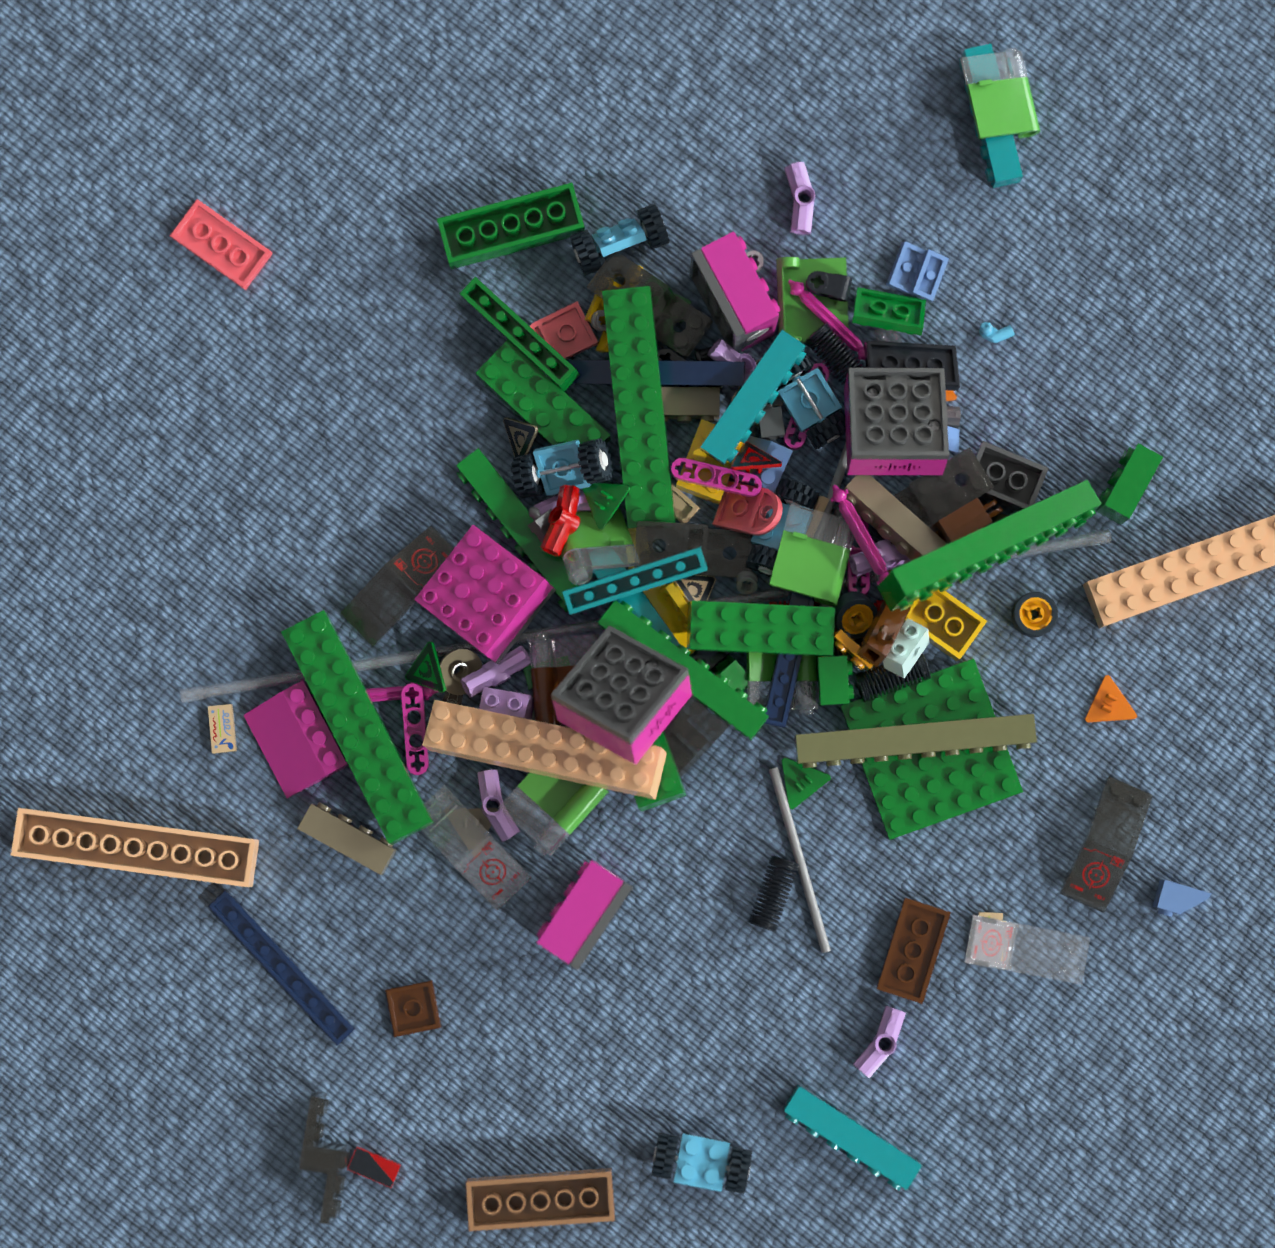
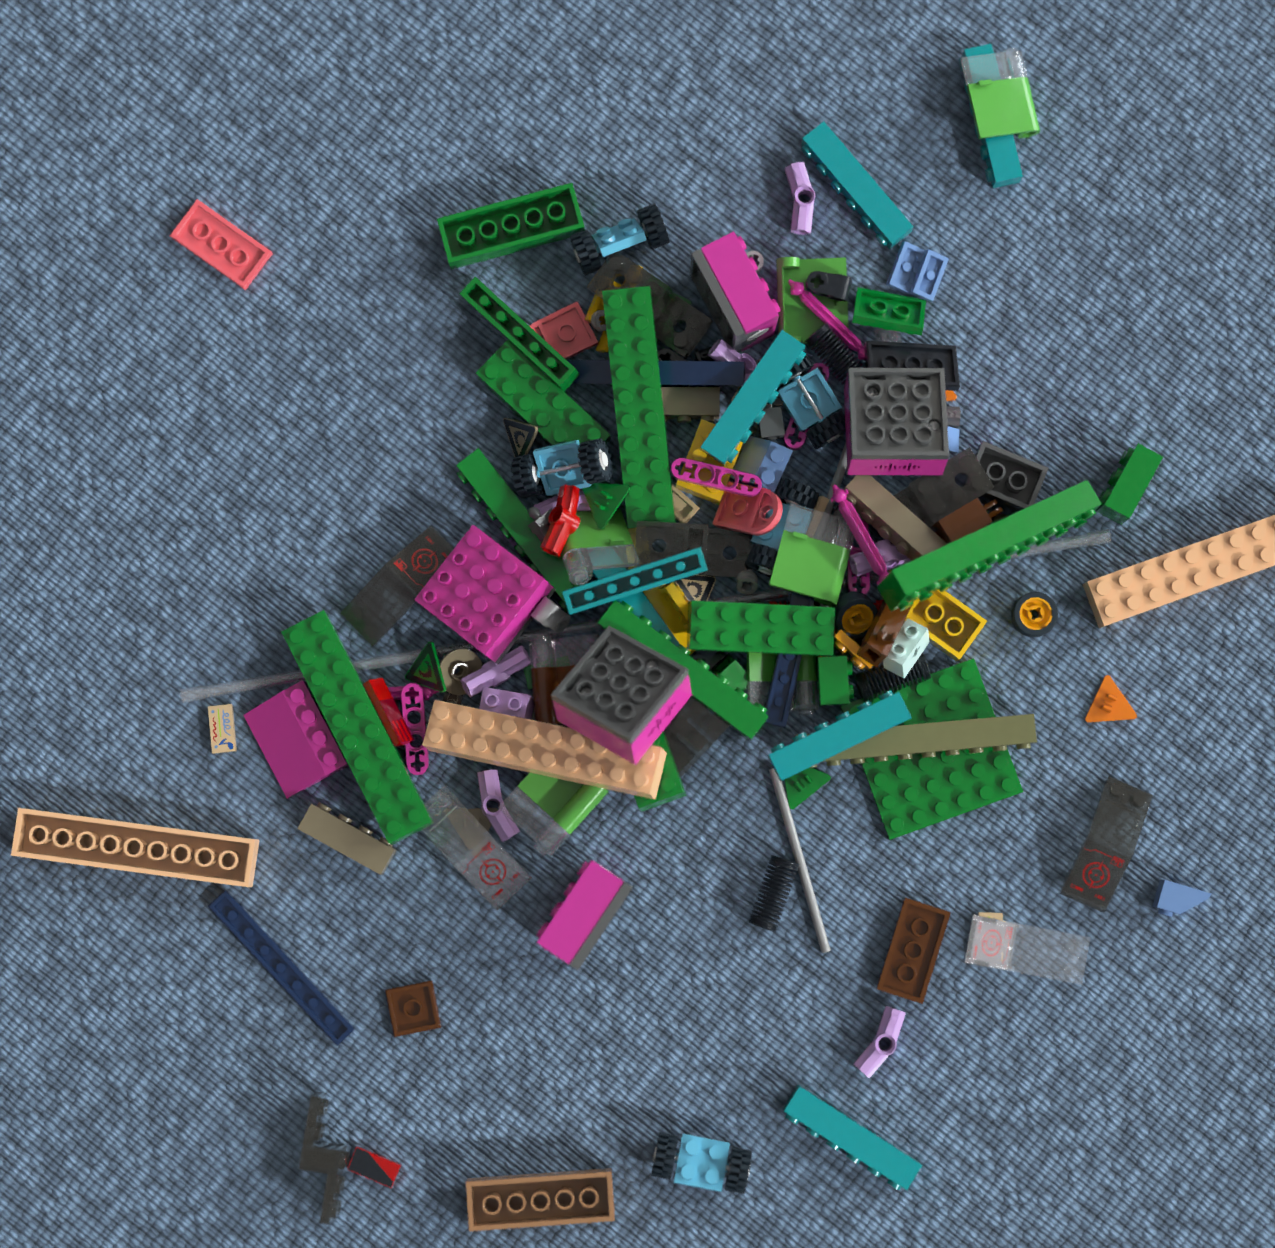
(388, 711): none -> red tile
(551, 615): none -> light grey piece
(753, 458): piece -> none
(839, 736): none -> teal brick
(856, 185): none -> teal brick
(994, 335): medium azure arm -> none

